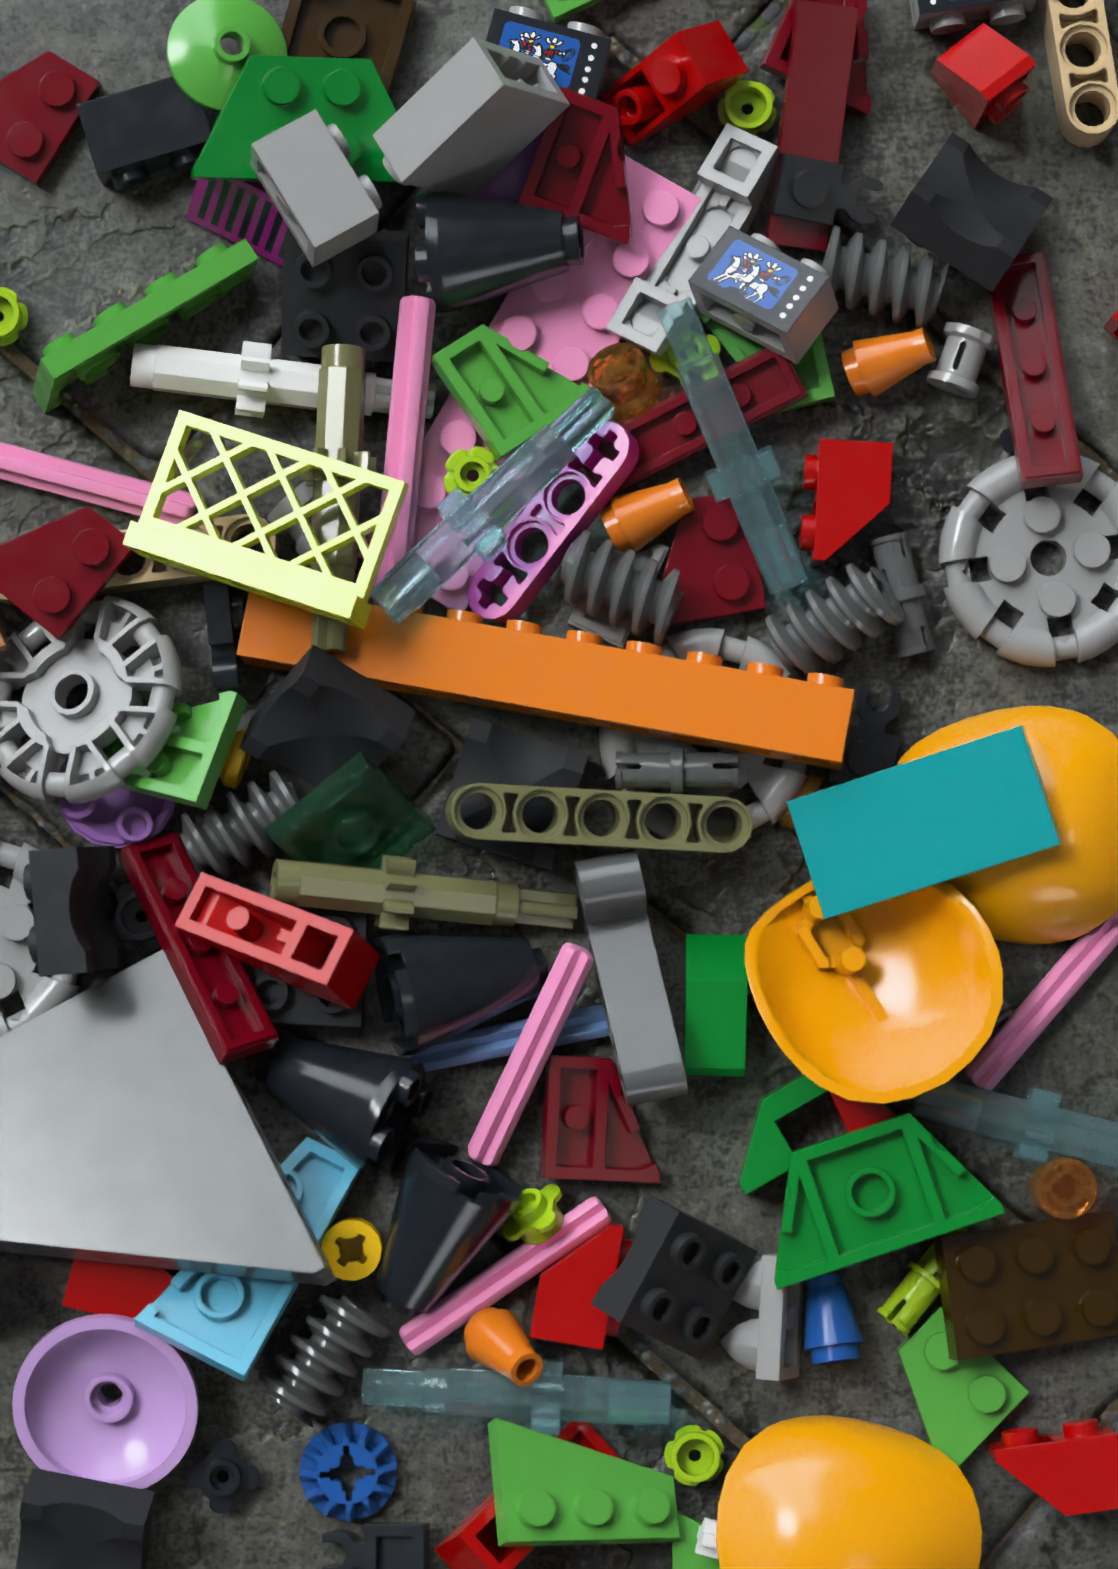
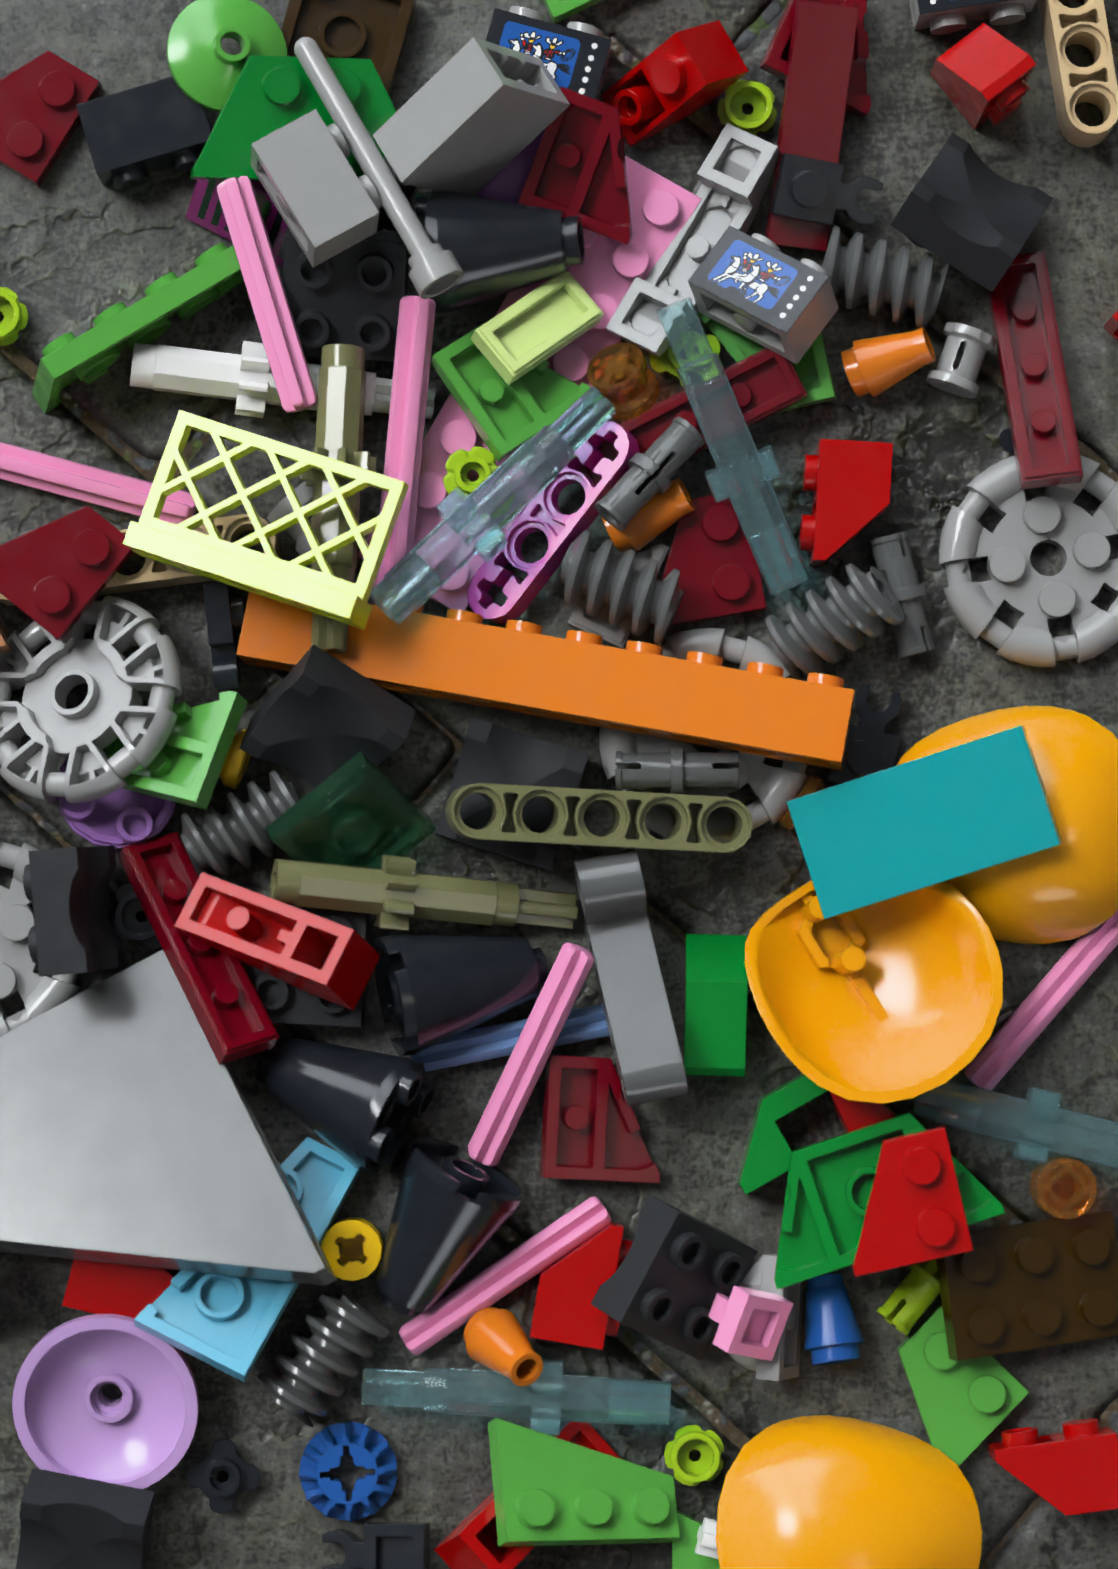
(267, 294): none -> bright pink axle
(431, 266): none -> light grey piece
(536, 1217): lime plate -> none
(537, 326): none -> yellowish green tile
(649, 473): none -> dark grey pin
(750, 1322): none -> bright pink tile
(912, 1205): none -> red wing

